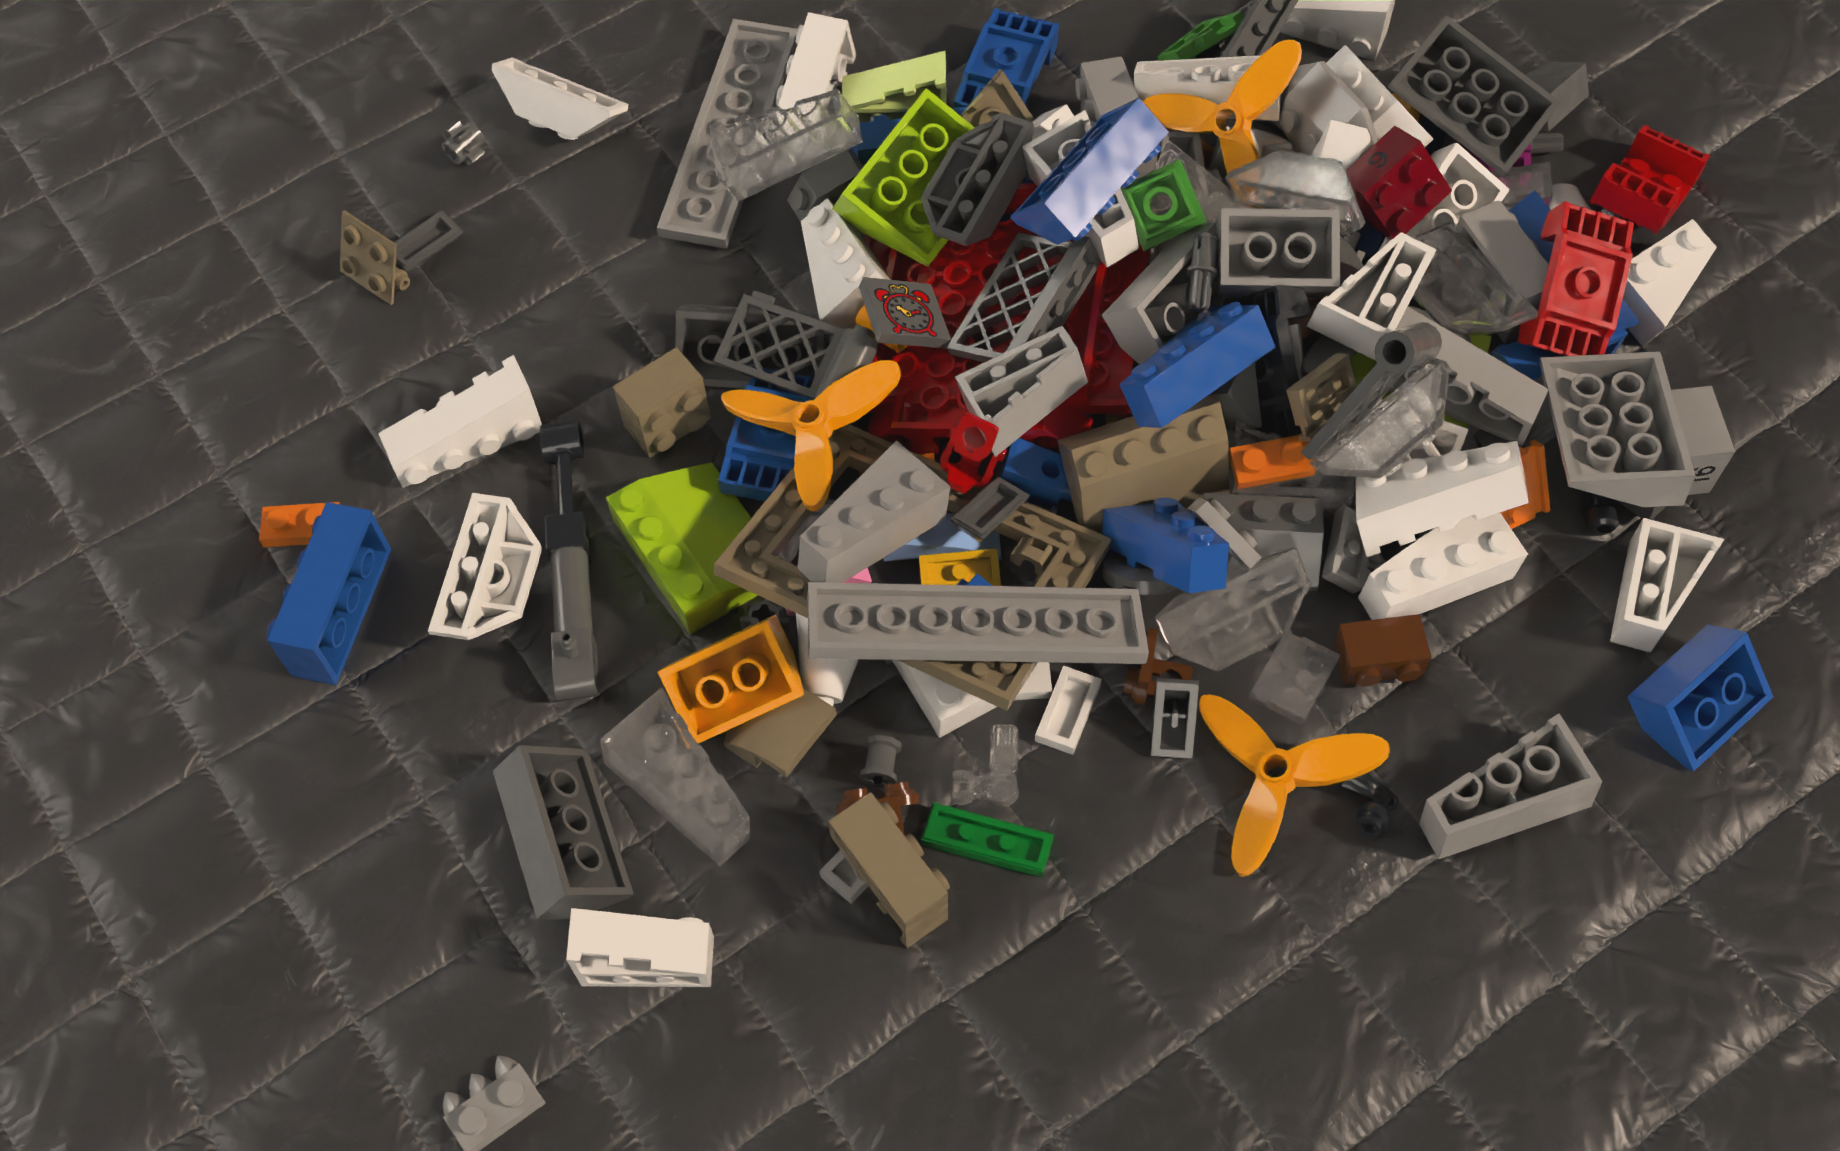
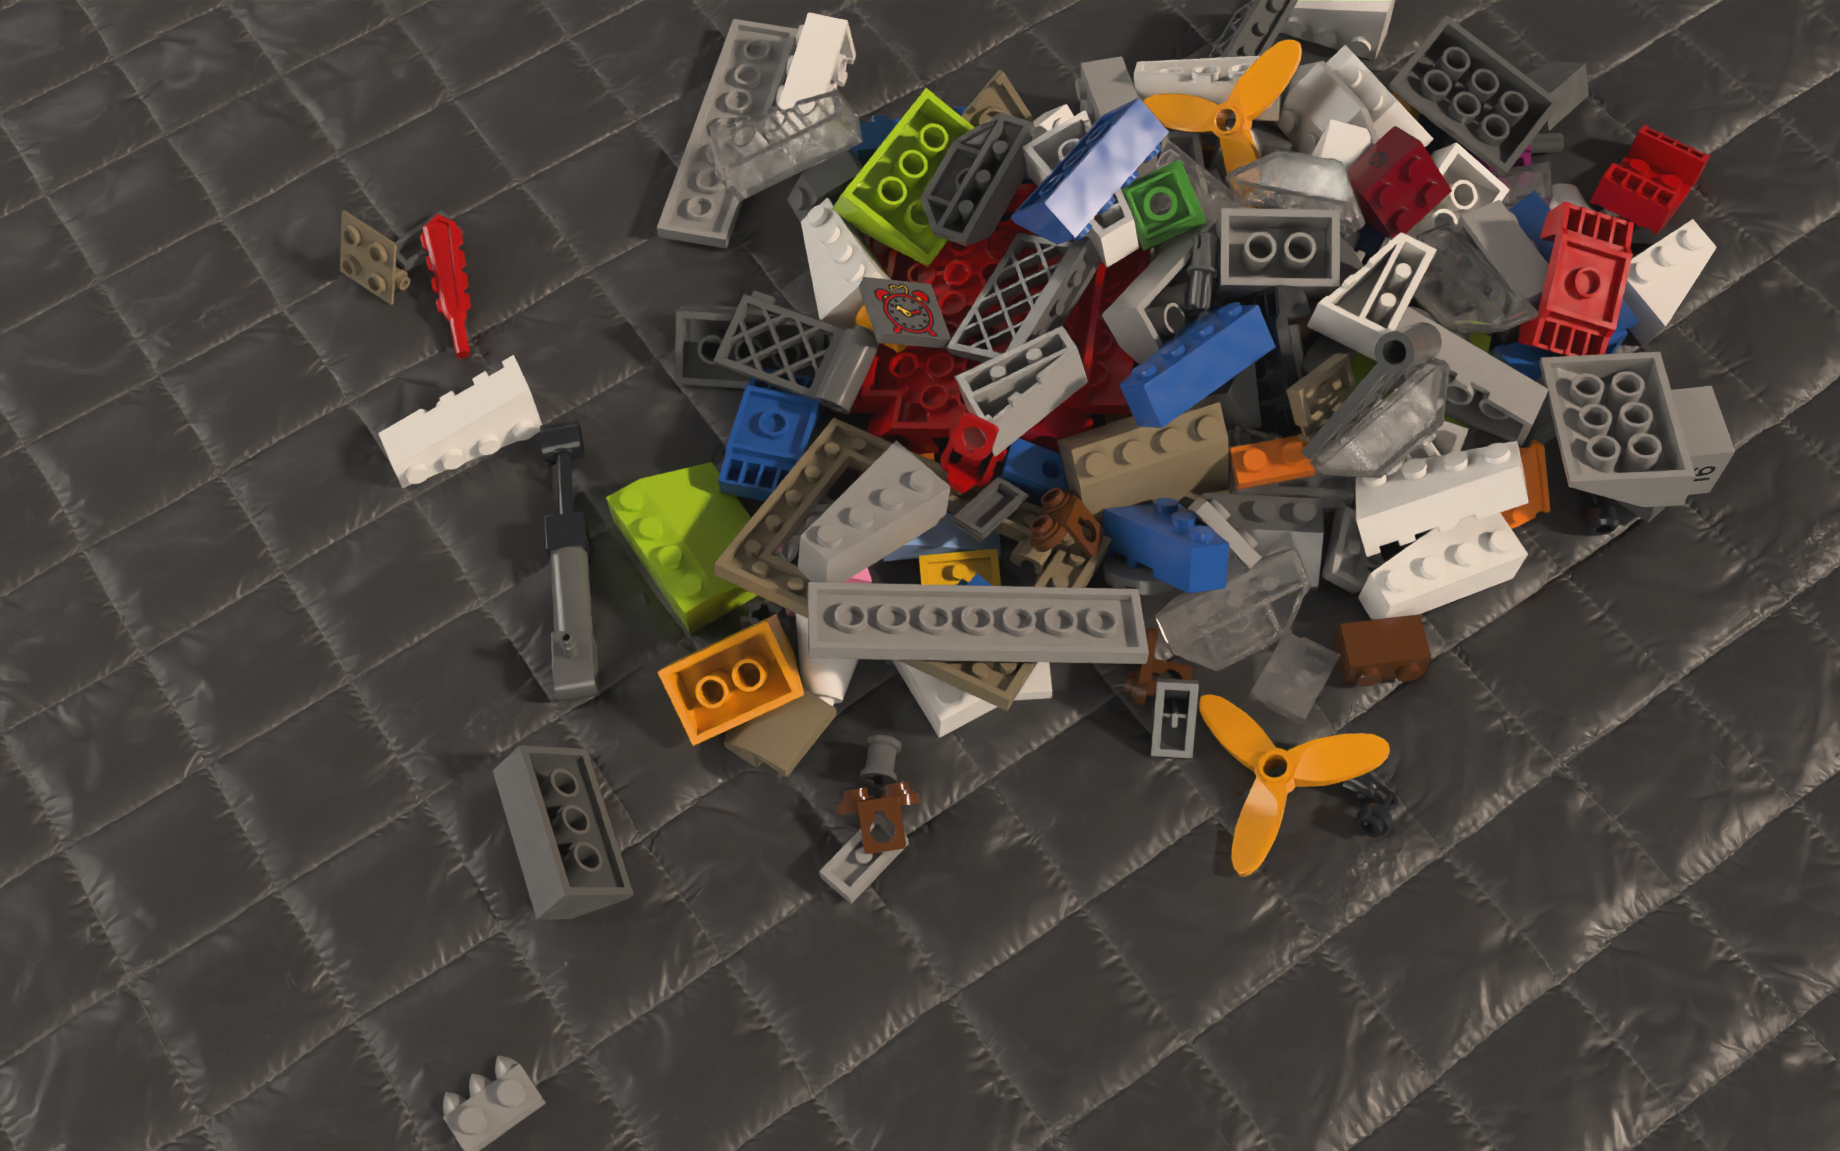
(288, 524): orange plate -> none
(329, 593): blue brick -> none
(446, 262): none -> red sword
(463, 143): dark grey gear -> none
(487, 570): white wedge -> none
(554, 101): white wedge -> none
(639, 950): white wedge -> none
(662, 402): dark tan brick -> none
(674, 775): clear wedge -> none
(816, 420): light orange piece -> none
(892, 867): dark tan wedge -> none
(895, 87): yellowish green wedge -> none
(987, 839): green tile -> none
(1000, 784): clear bar -> none
(1011, 44): blue plate -> none
(1061, 515): none -> reddish brown bracket
(1068, 710): white tile -> none
(1203, 37): bright green wing -> none
(1512, 792): light grey wedge -> none
(1657, 579): white wedge -> none
(1702, 695): blue slope -> none

